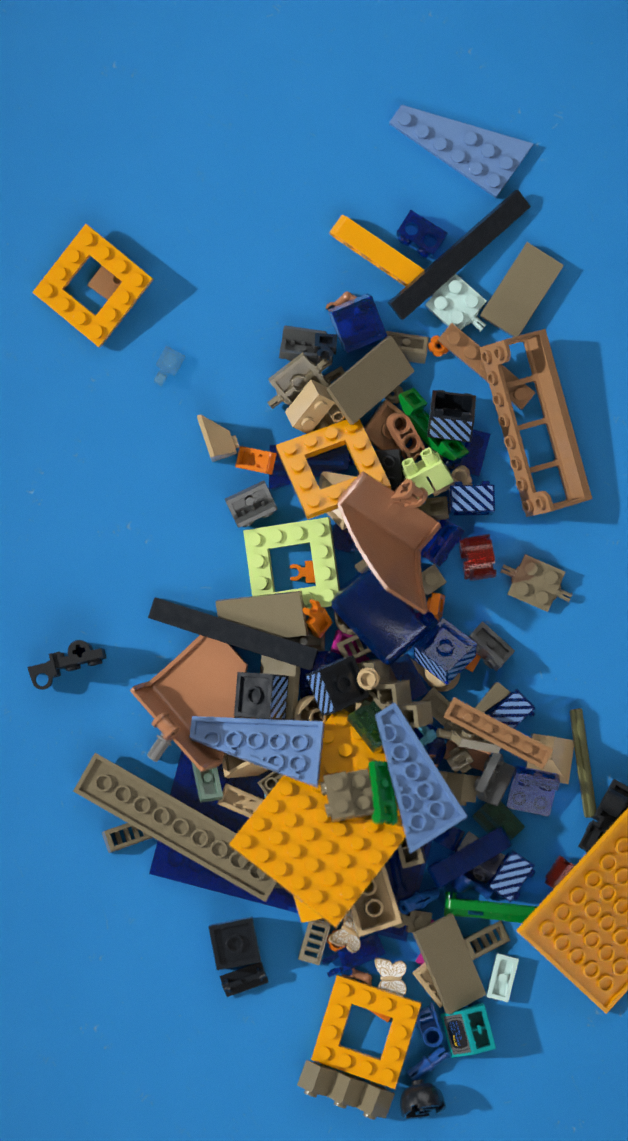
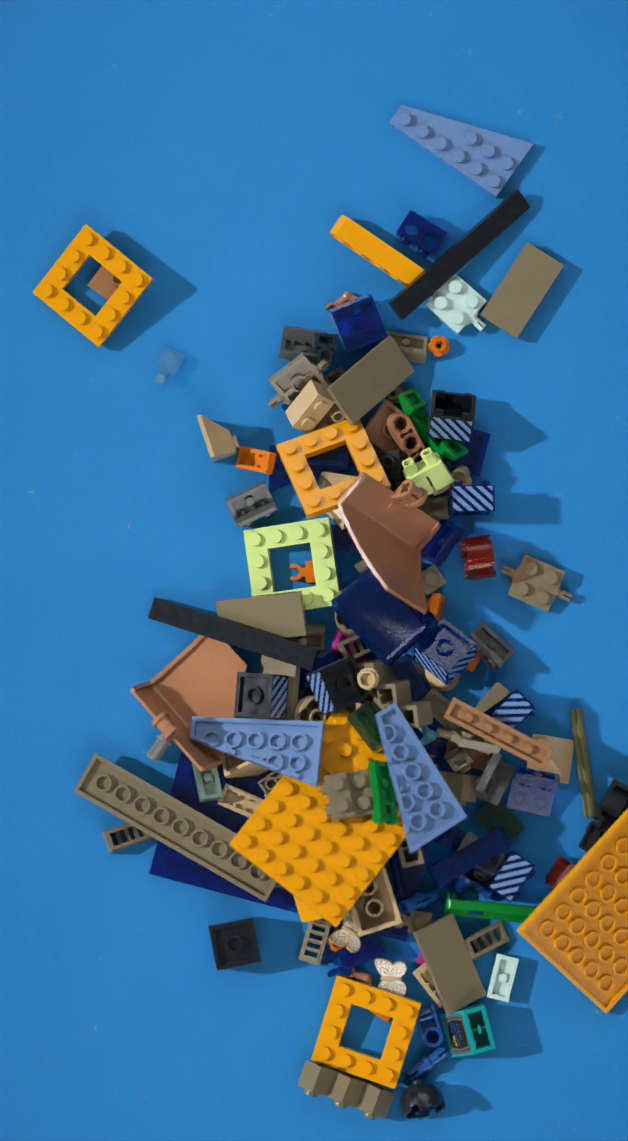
(70, 662): black plate -> none
(244, 979): black hinge -> none
(318, 619): orange plate -> none
(469, 353): medium nougat plate -> none
(555, 418): medium nougat window -> none

